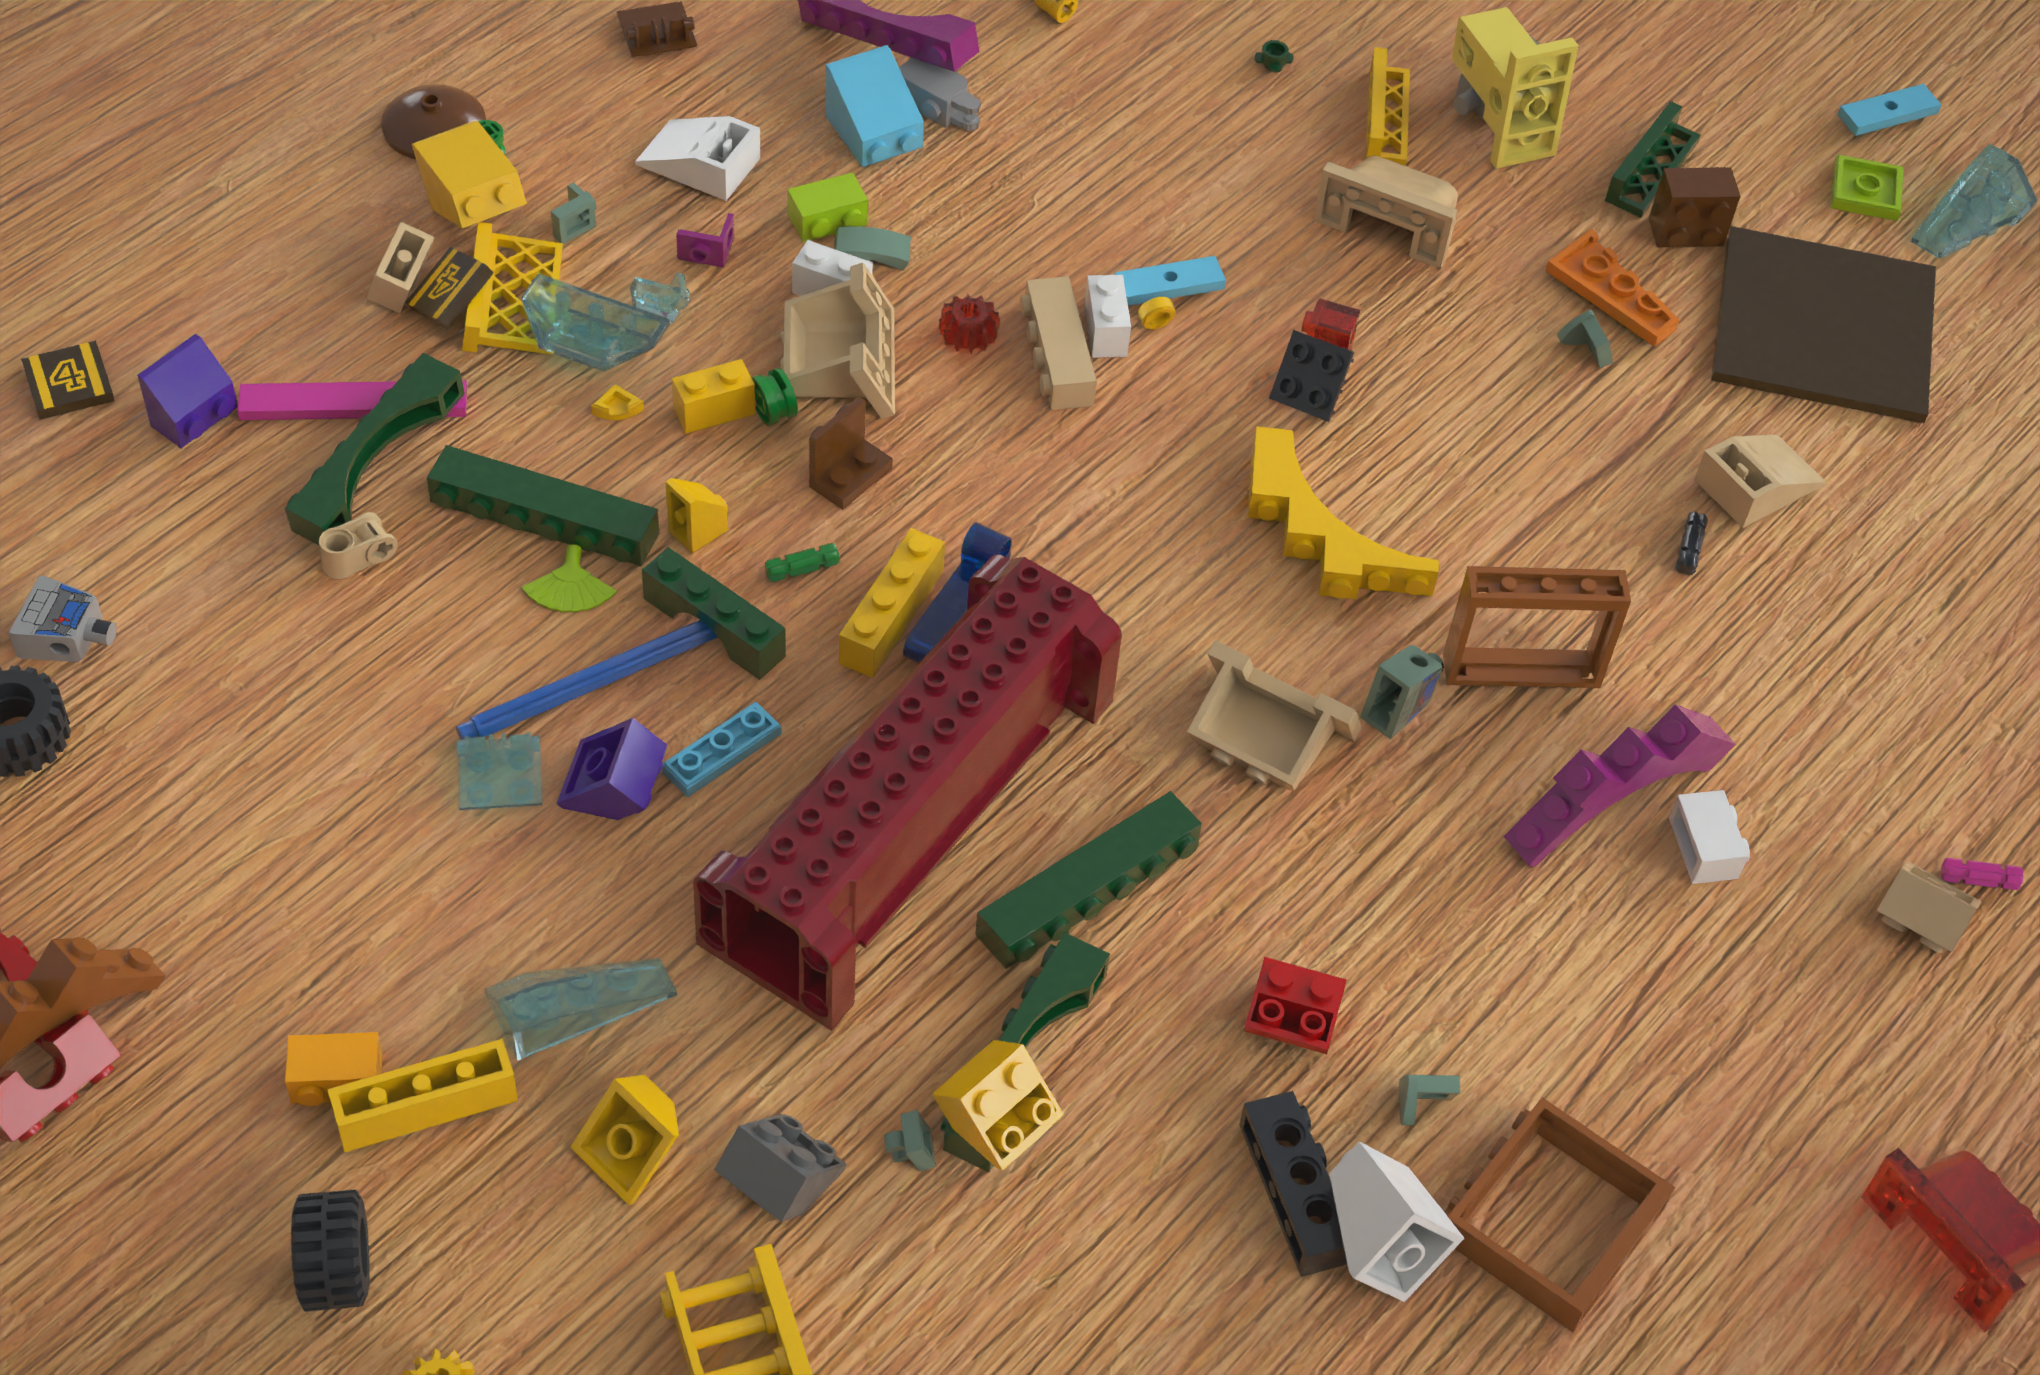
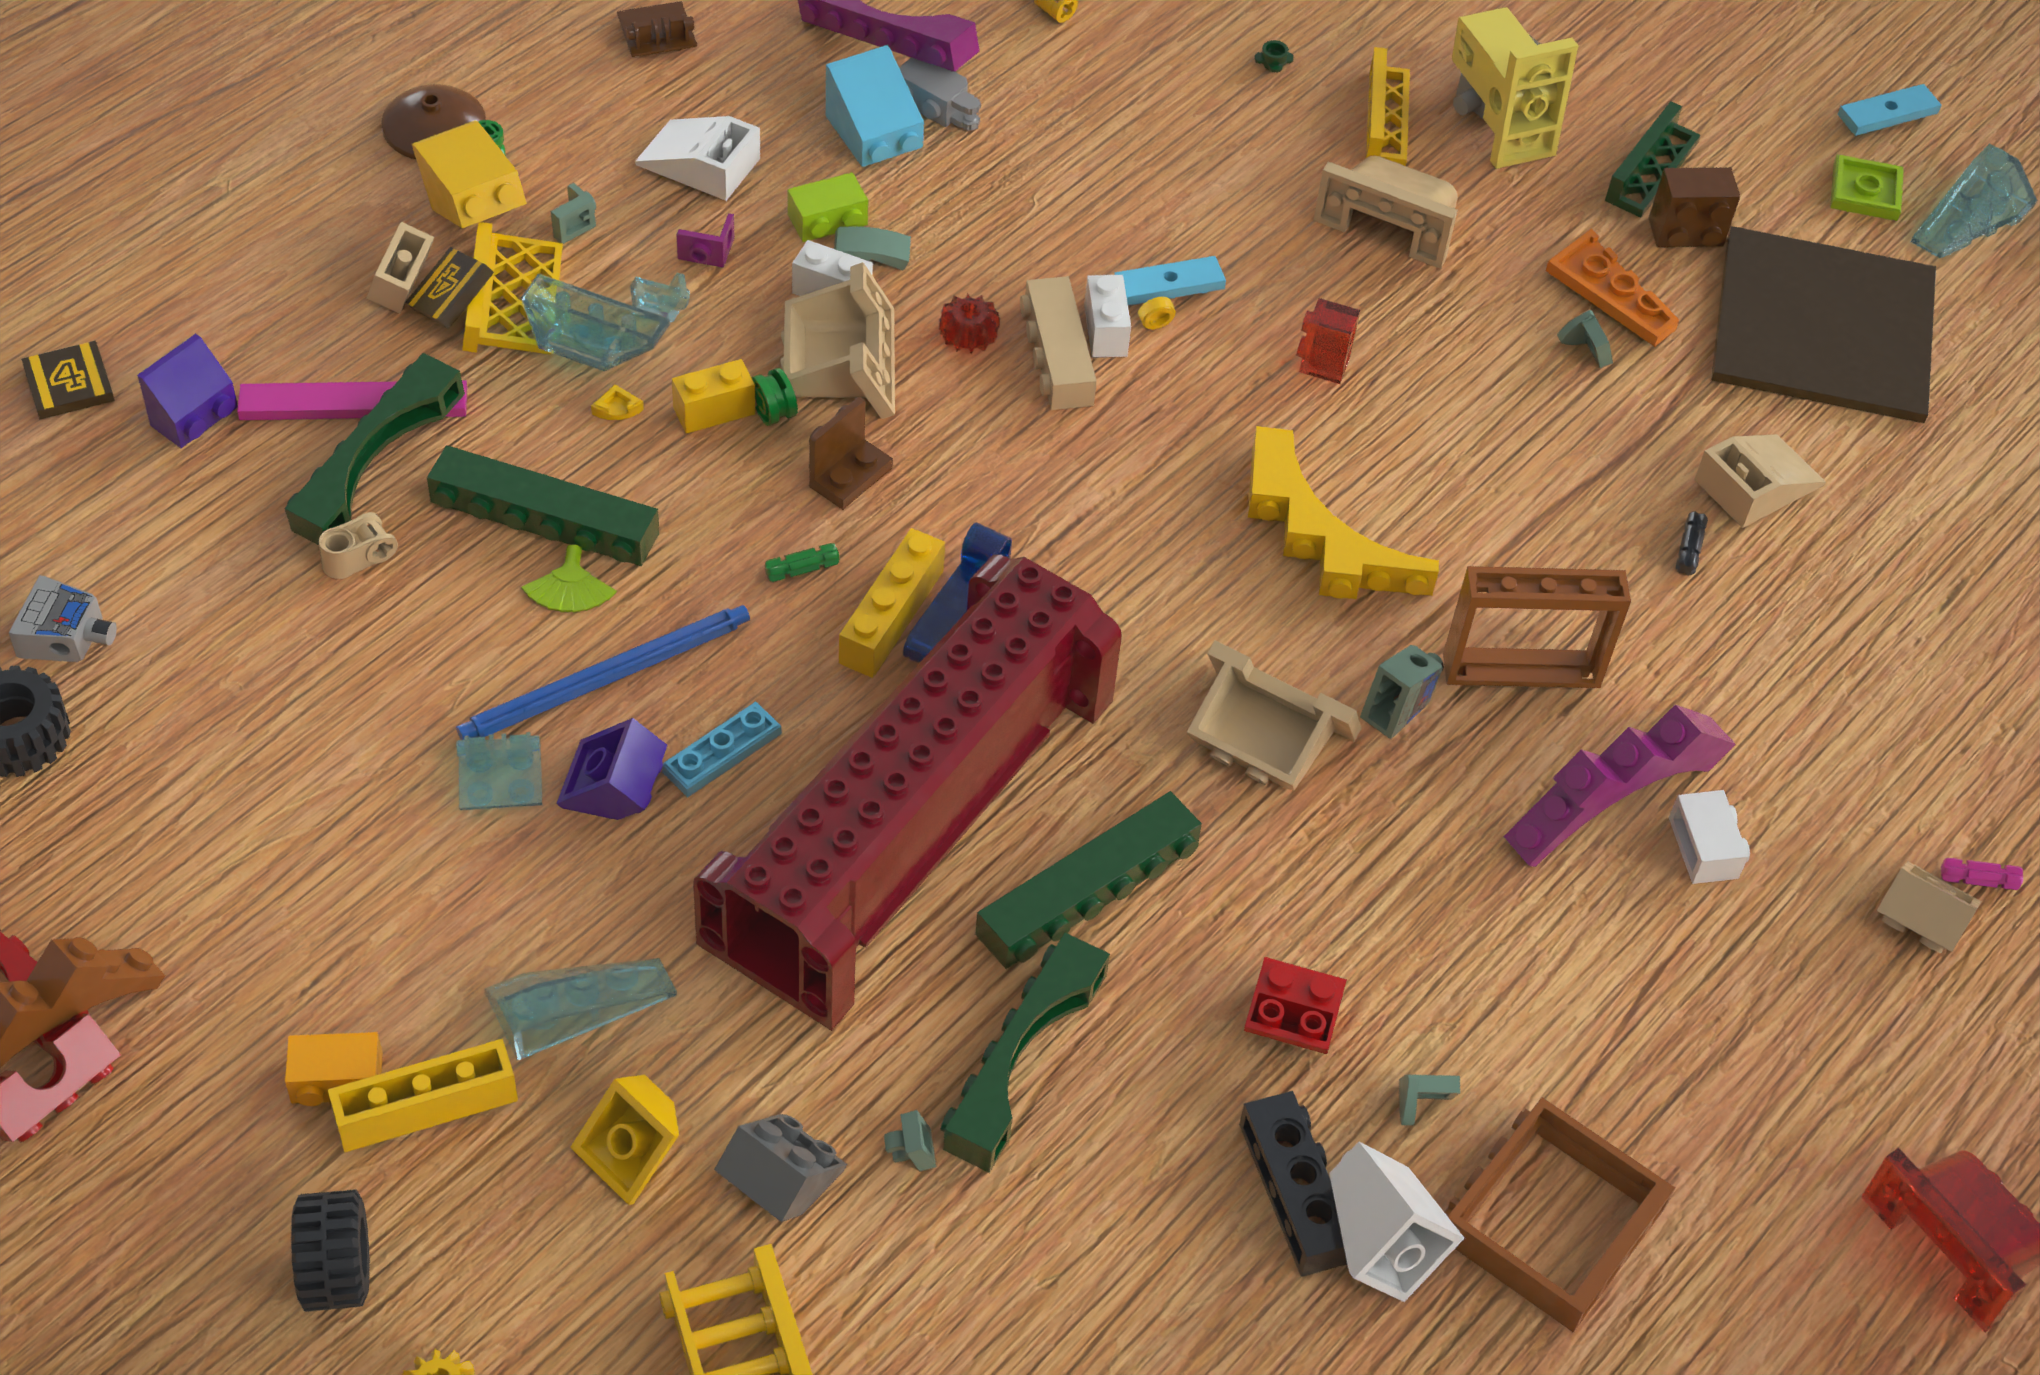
(694, 513): yellow slope -> none
(746, 632): dark green arch -> none
(999, 1102): yellow slope -> none
(1311, 375): black hinge -> none

